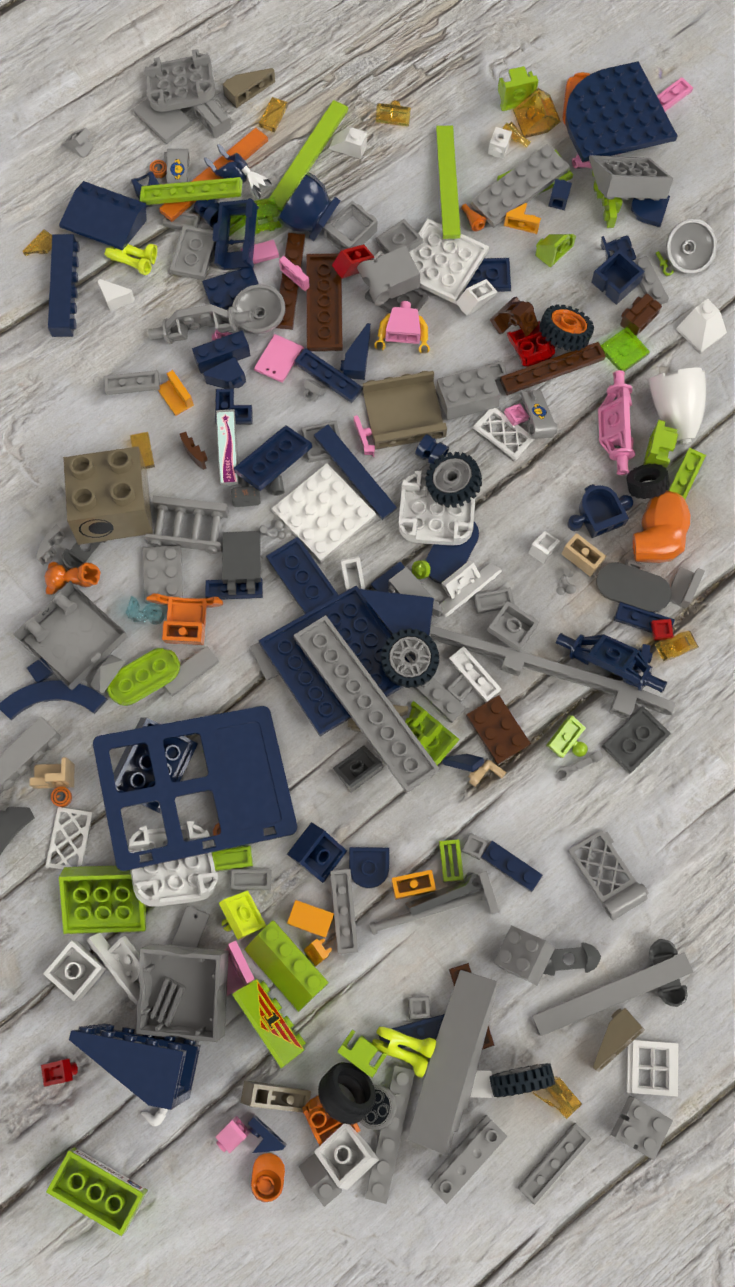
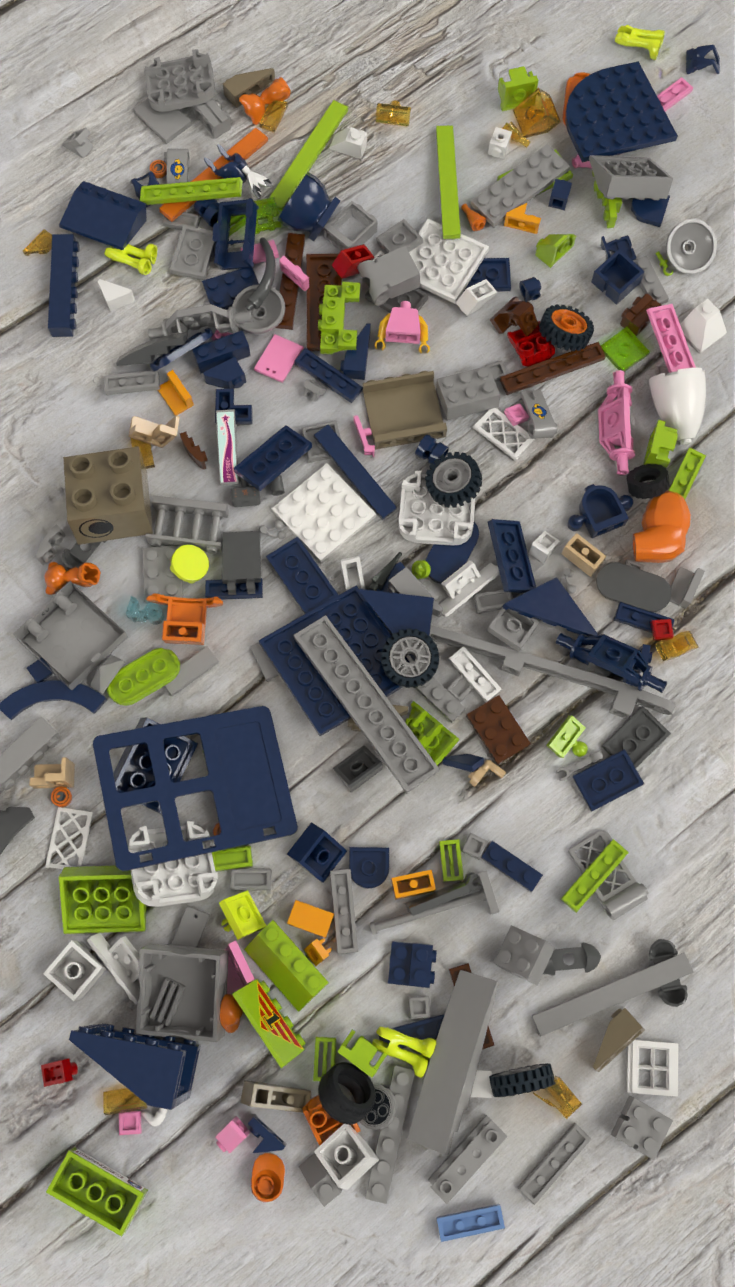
(121, 1101): none -> clear yellow tile
(130, 1123): none -> bright pink tile
(146, 352): none -> dark grey slope
(152, 432): none -> tan panel
(180, 350): none -> dark blue tile
(189, 563): none -> neon yellow tile
(230, 1013): none -> orange cap
(255, 105): none -> orange animal
(266, 283): none -> dark grey animal
(325, 1048): none -> lime tile
(332, 330): none -> lime bracket
(380, 578): none -> pearl dark grey piece
(411, 964): none -> dark blue plate
(470, 1222): none -> medium blue plate
(511, 556): none -> dark blue plate
(530, 289): none -> dark blue plate
(553, 606): none -> dark blue tile
(594, 876): none -> lime tile
(608, 780): none -> dark blue tile
(641, 38): none -> neon yellow piece
(670, 338): none -> bright pink slope
(696, 60): none -> dark blue piece

